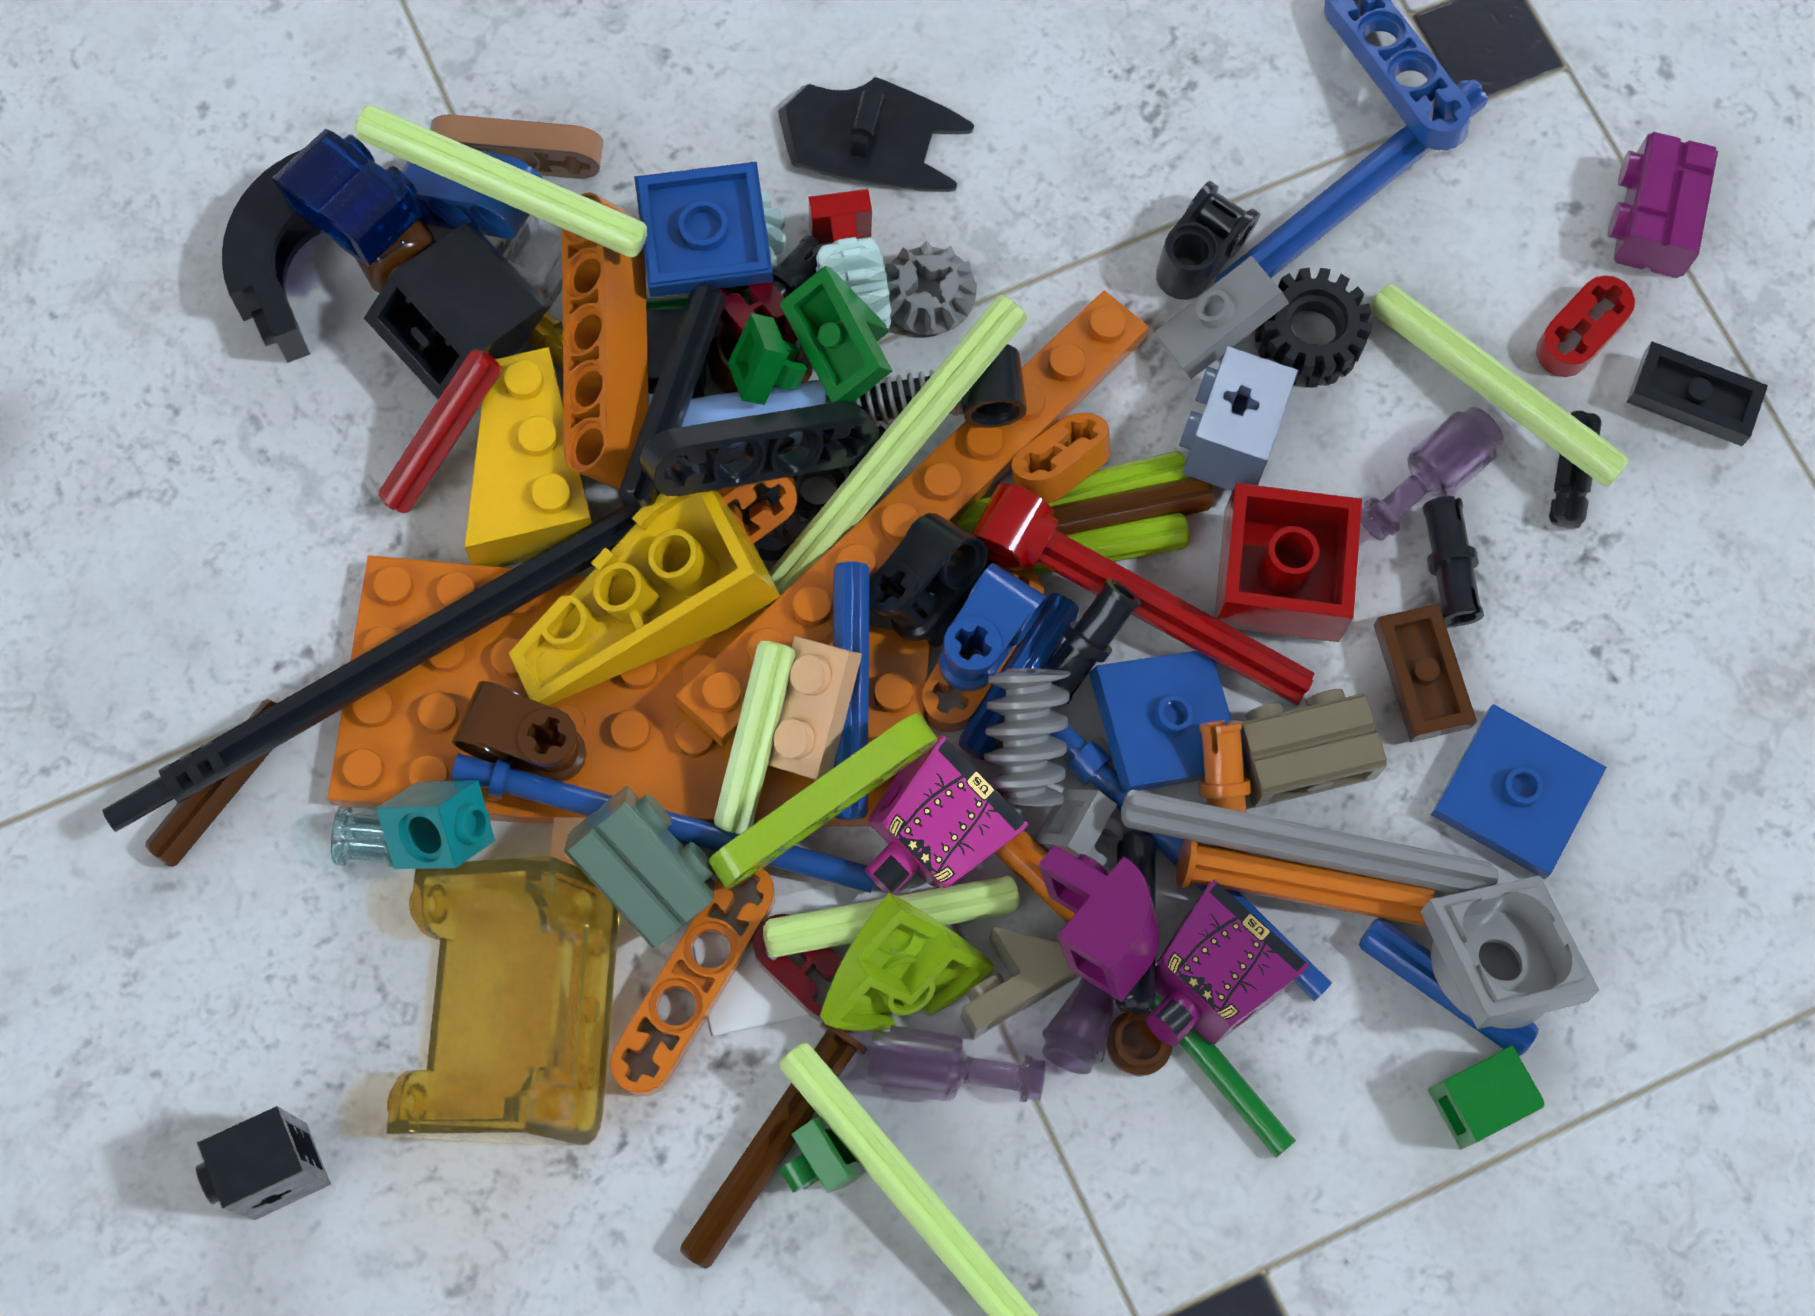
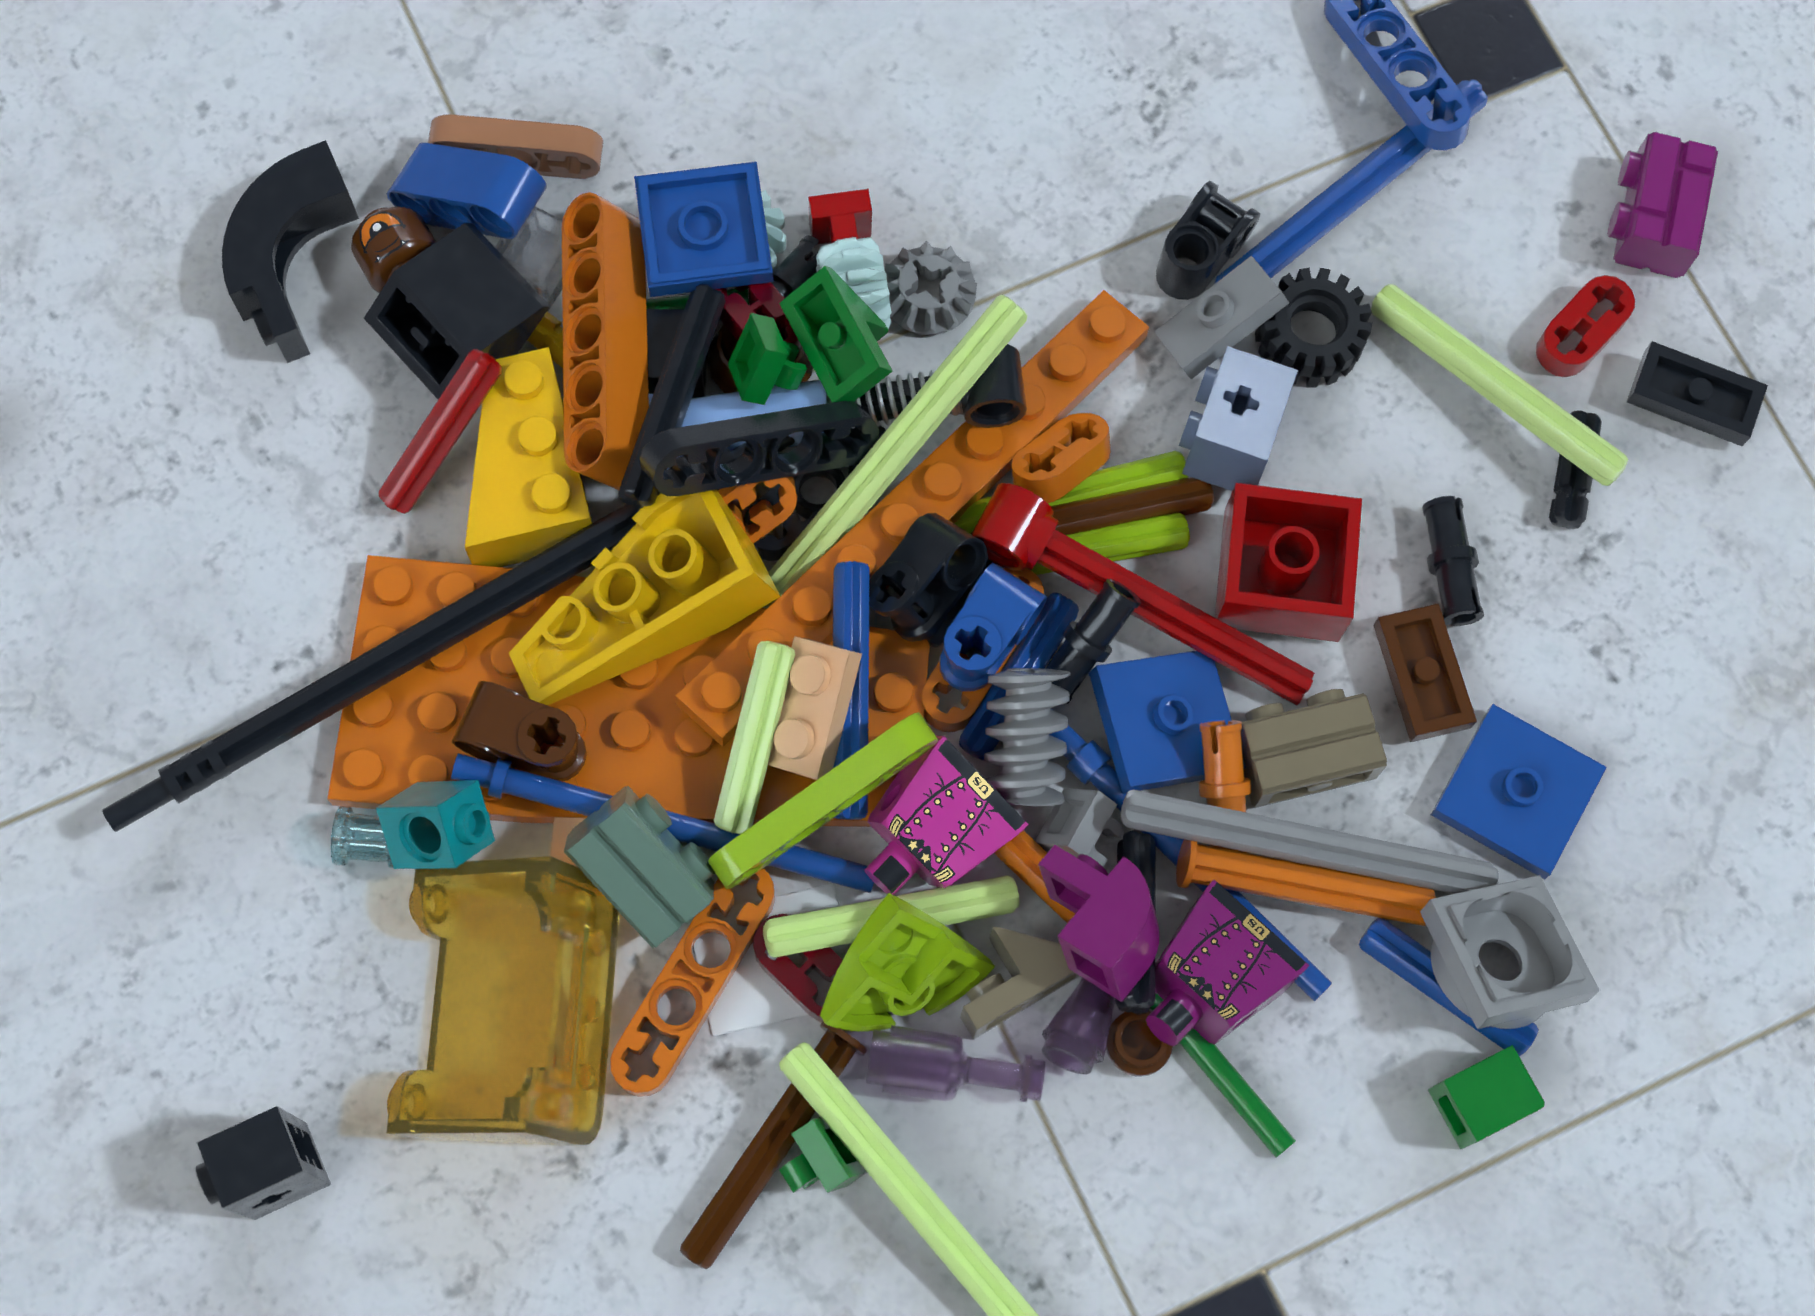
(193, 816): reddish brown axle -> none
(349, 195): clear blue brick -> none
(501, 181): yellowish green axle -> none
(869, 134): black shield -> none
(1438, 467): clear purple piece -> none

